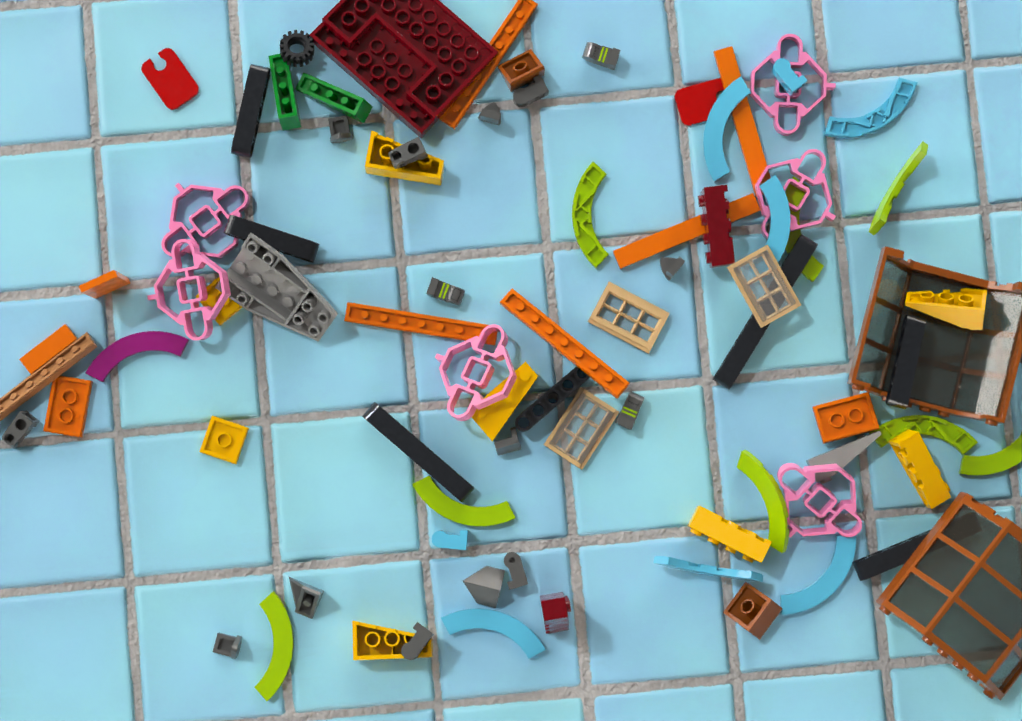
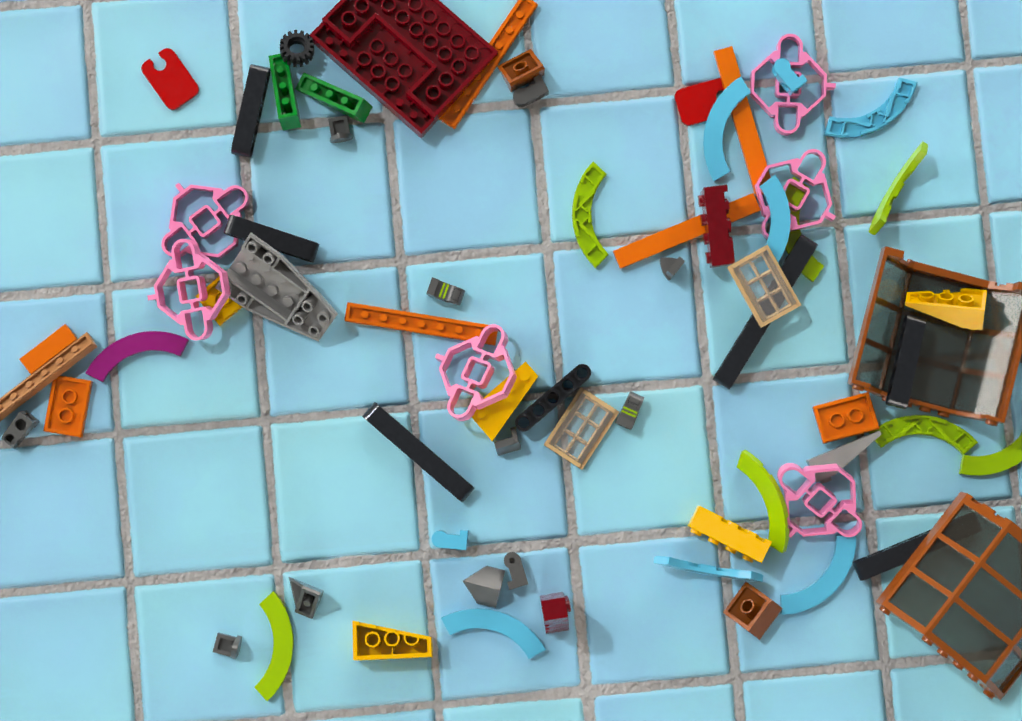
(104, 284): orange tile -> none
(224, 439): yellow tile -> none
(378, 163): yellow wedge -> none
(407, 153): dark grey leg -> none
(413, 648): dark grey leg -> none
(460, 512): lime tile -> none
(490, 114): dark grey tile -> none
(564, 343): orange tile -> none
(601, 55): dark grey leg -> none
(628, 317): tan piece -> none
(920, 468): yellow wedge -> none

